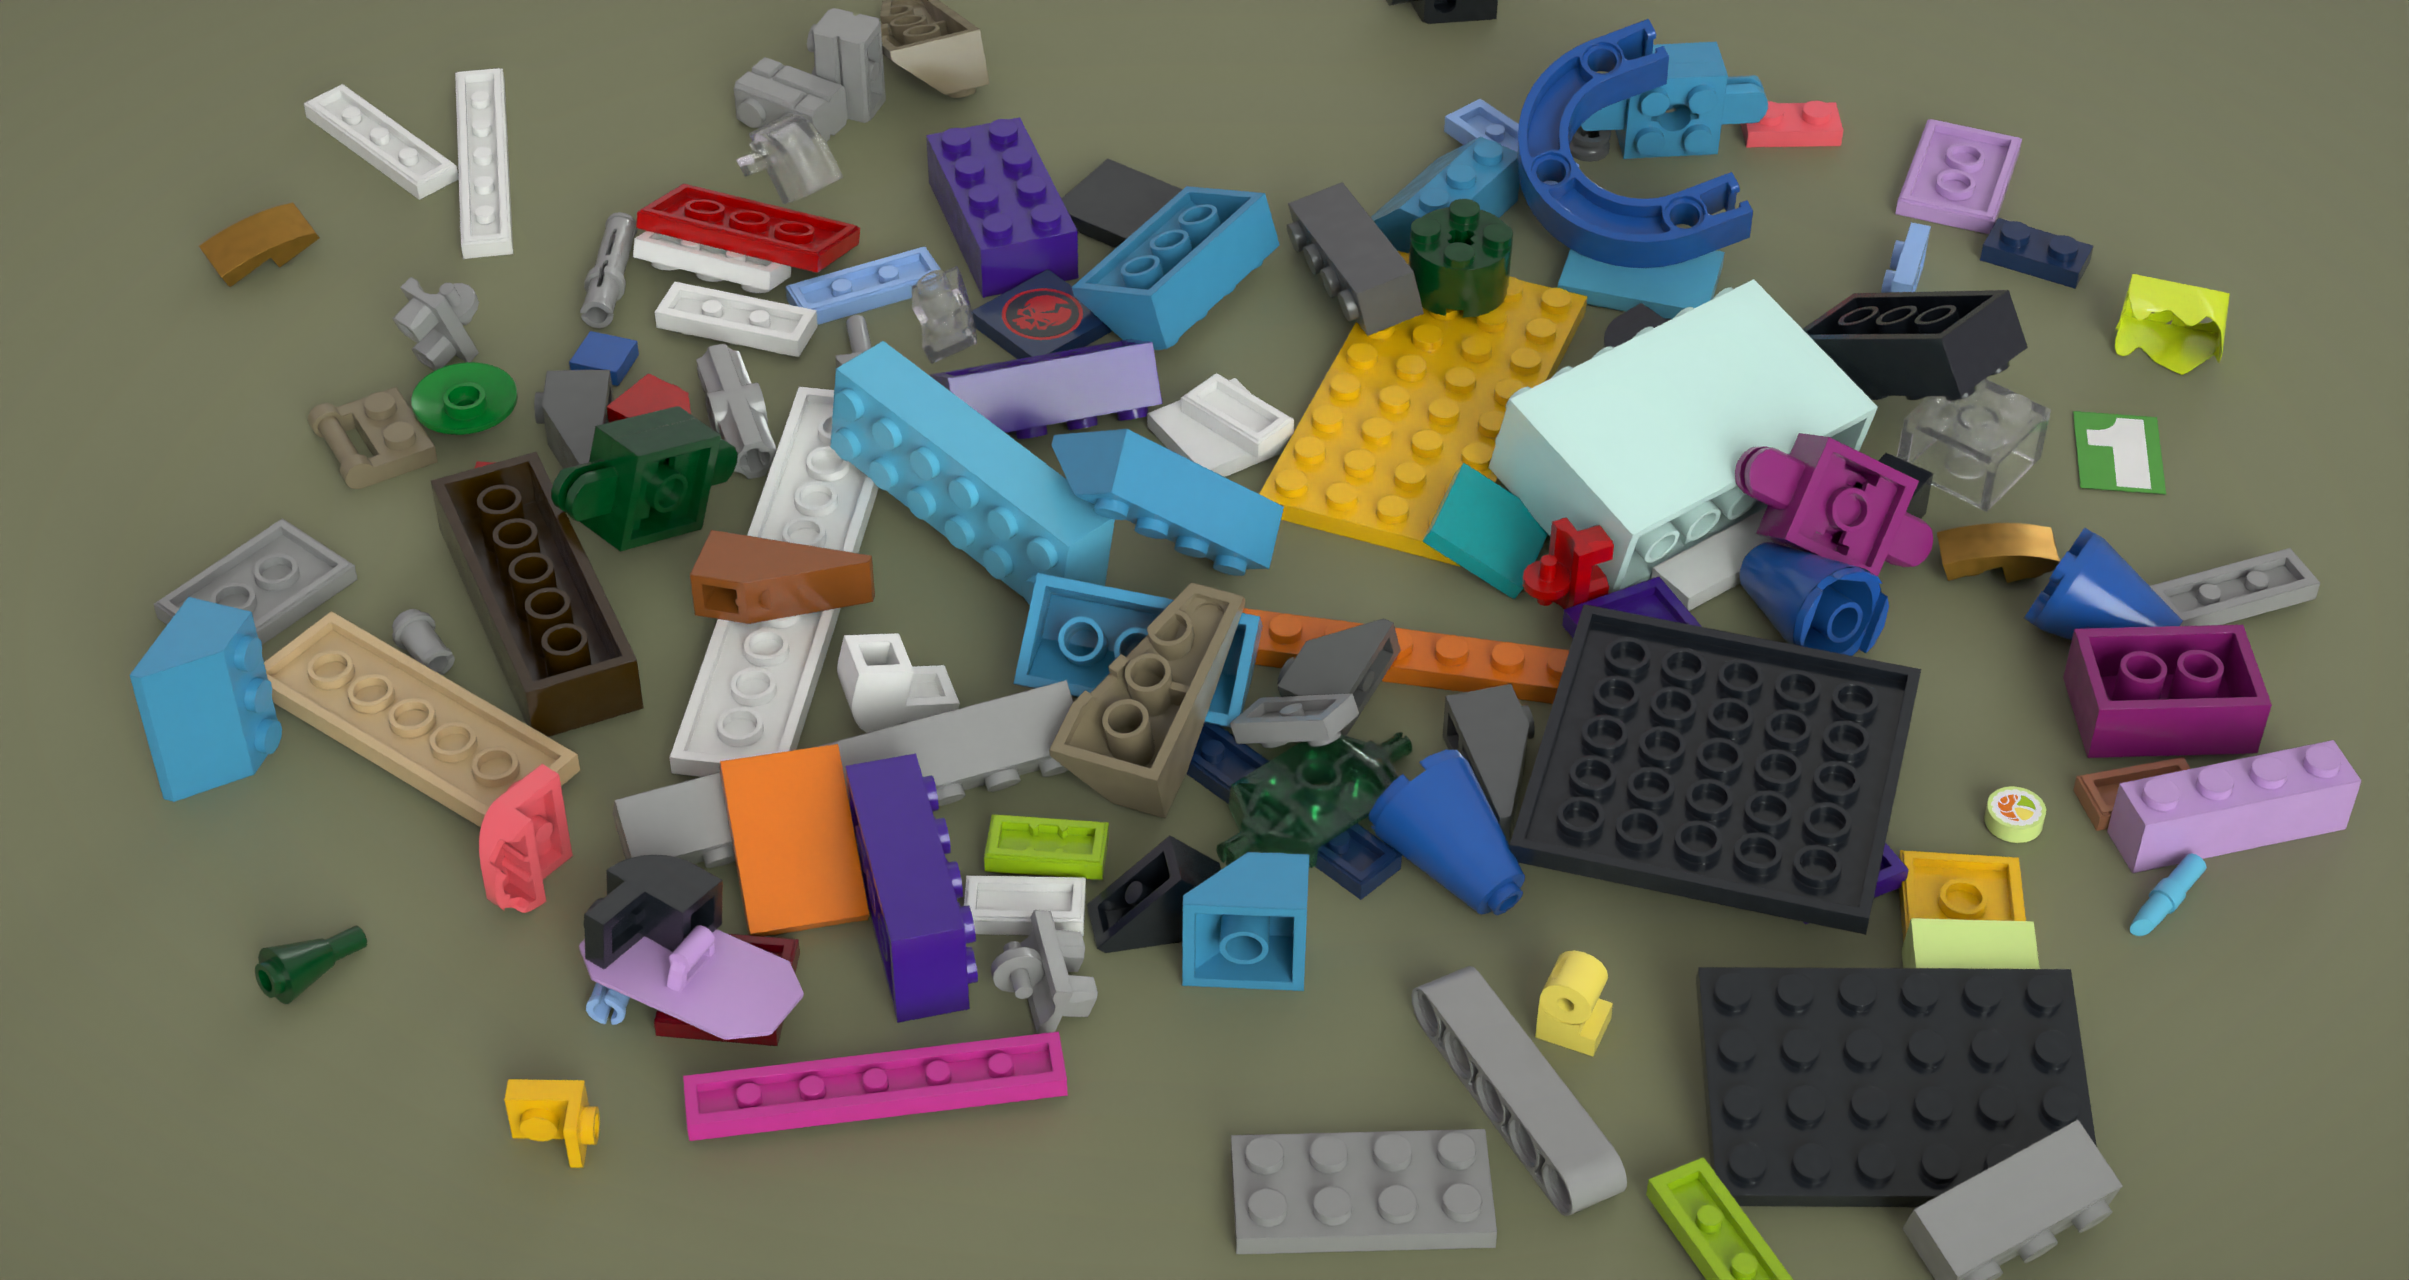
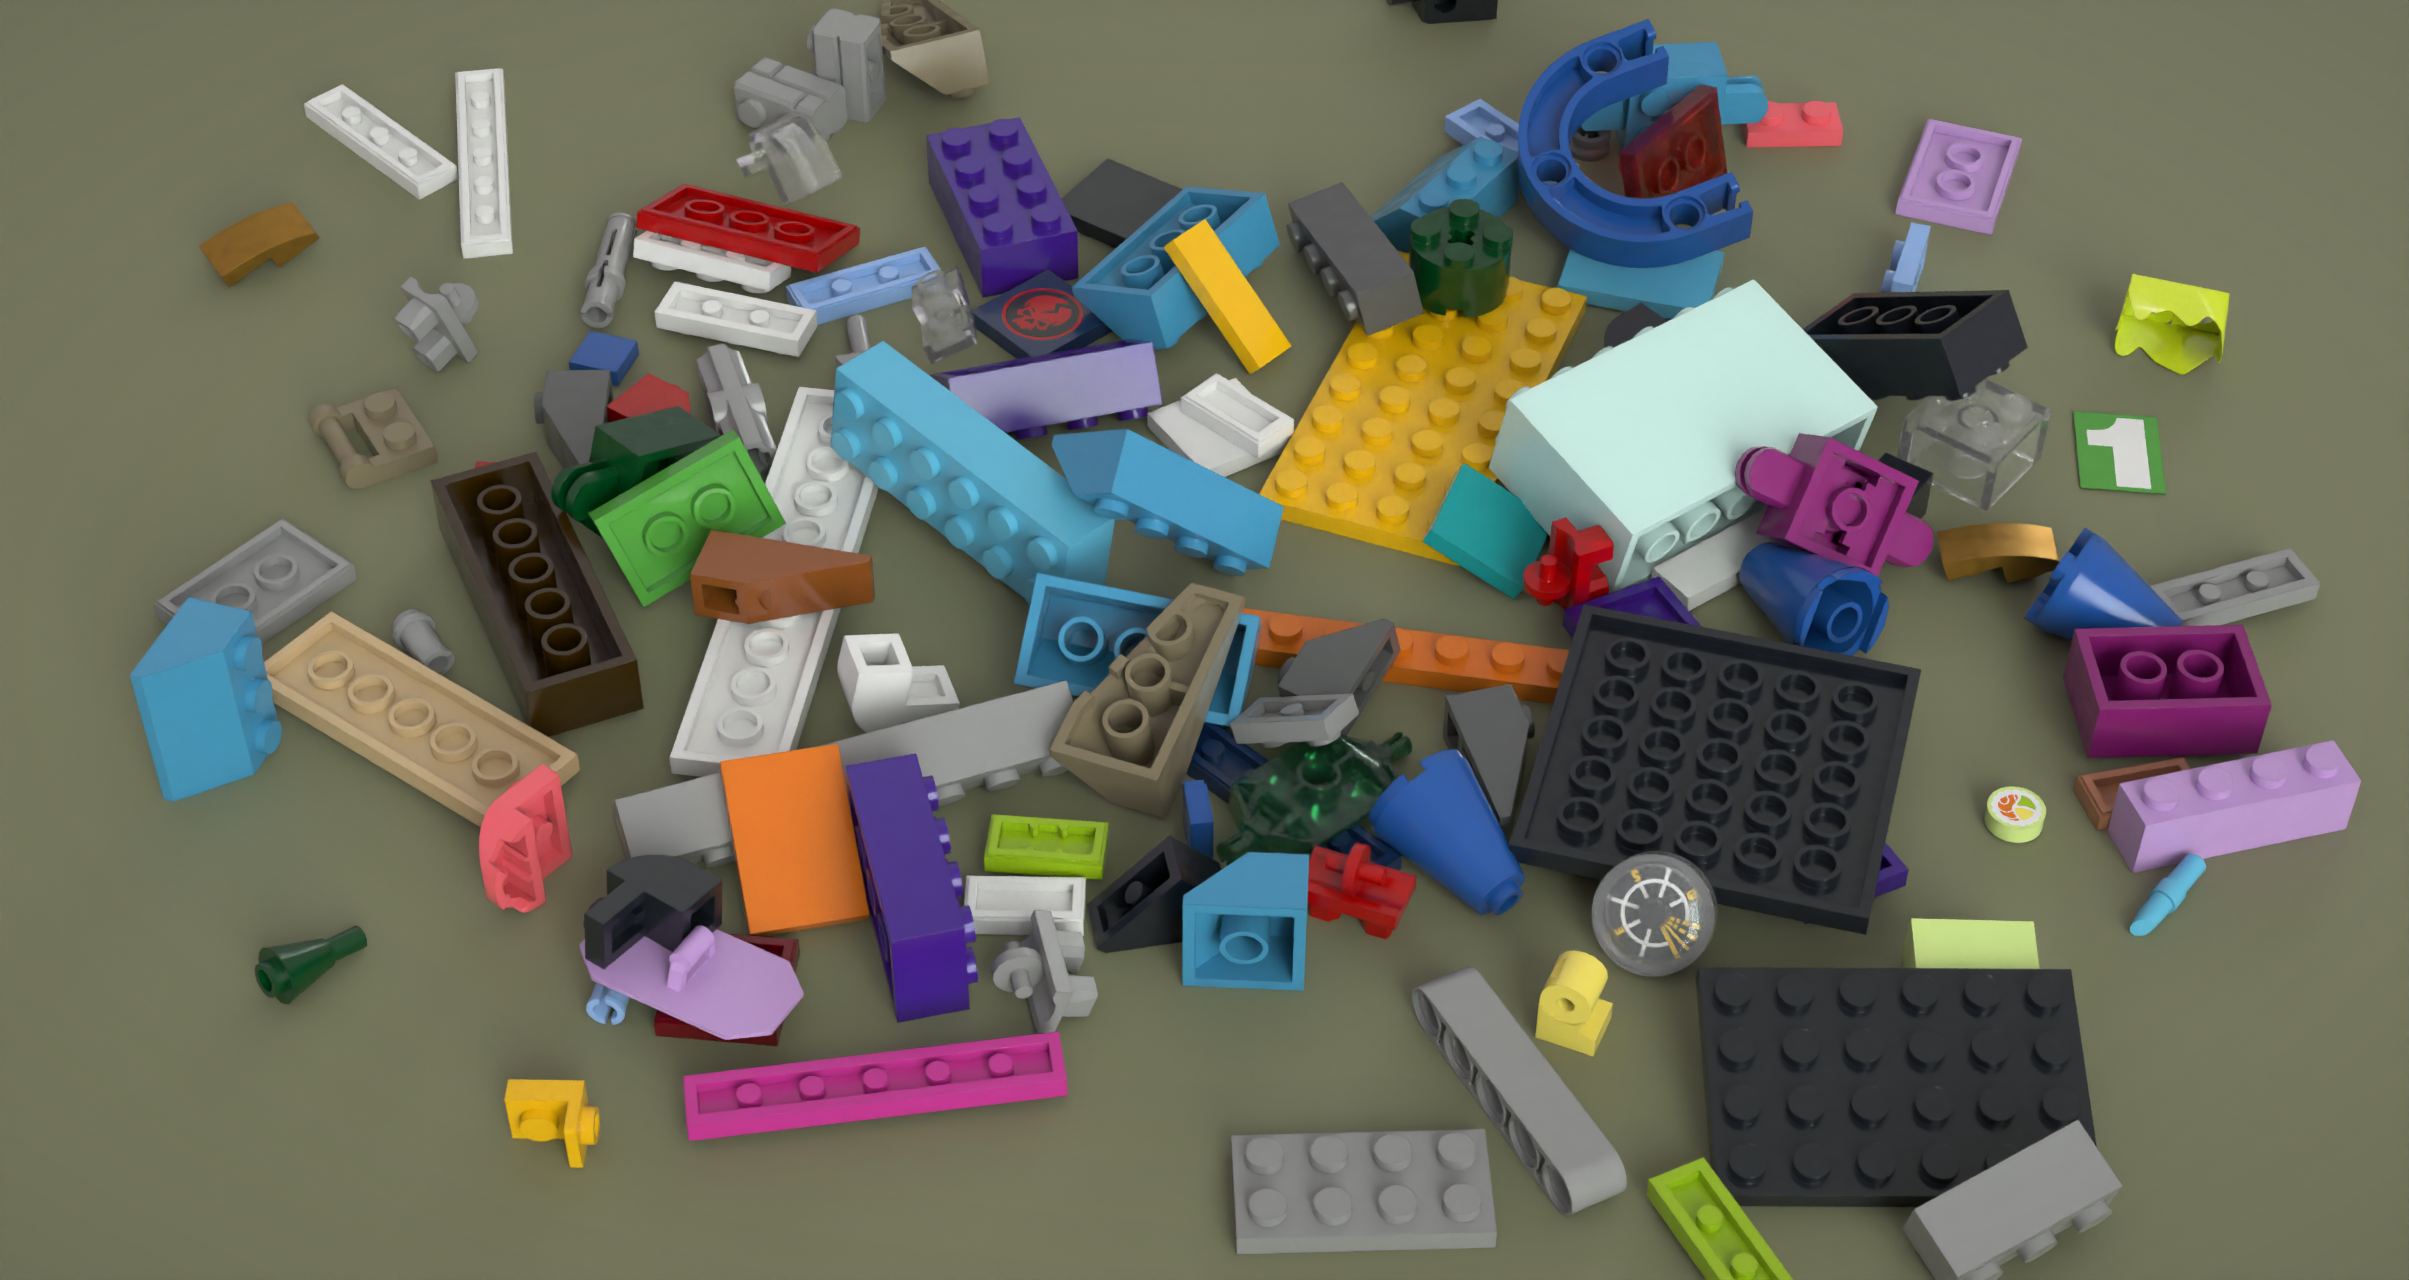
(464, 398): green dish -> none
(667, 518): none -> bright green plate
(1198, 817): none -> blue tile
(1227, 296): none -> yellow tile
(1358, 889): none -> red hips
(1654, 913): none -> clear piece
(1677, 149): none -> clear red plate
(1960, 887): yellow tile -> none
(2036, 252): dark blue plate -> none

